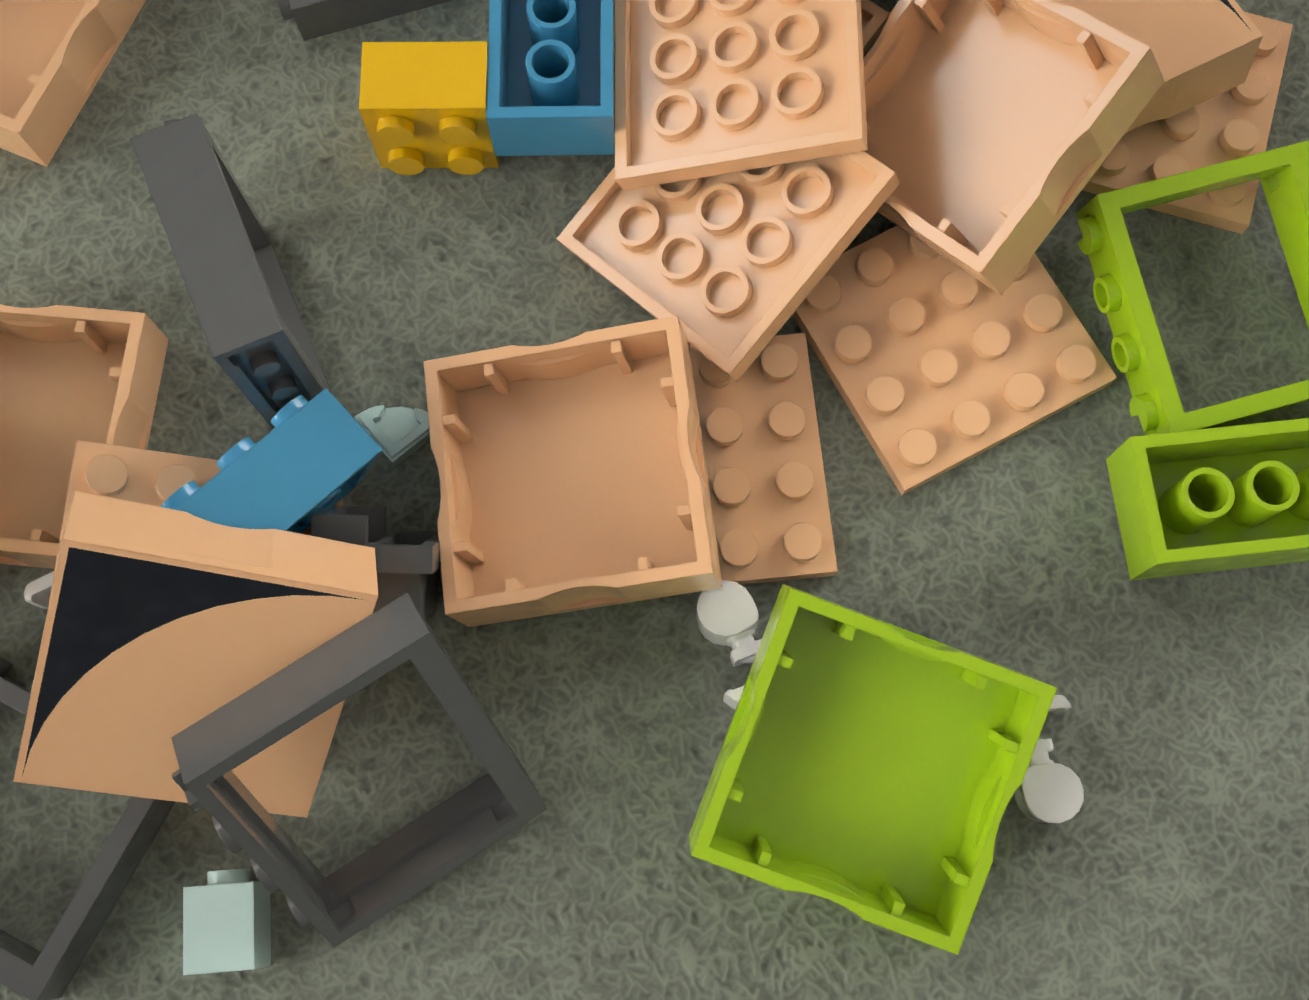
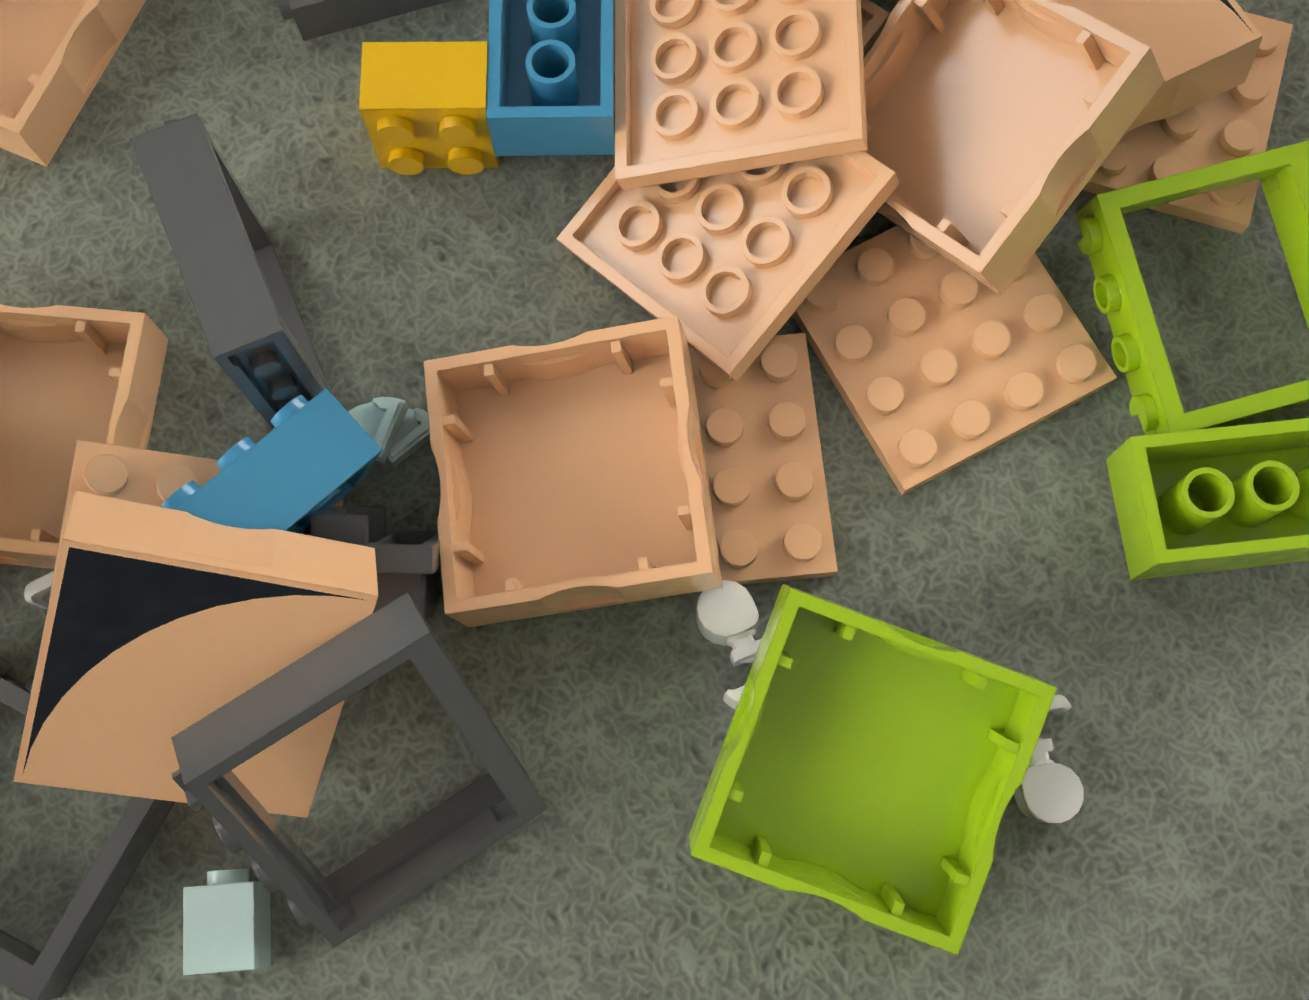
(381, 421): none -> light aqua tile

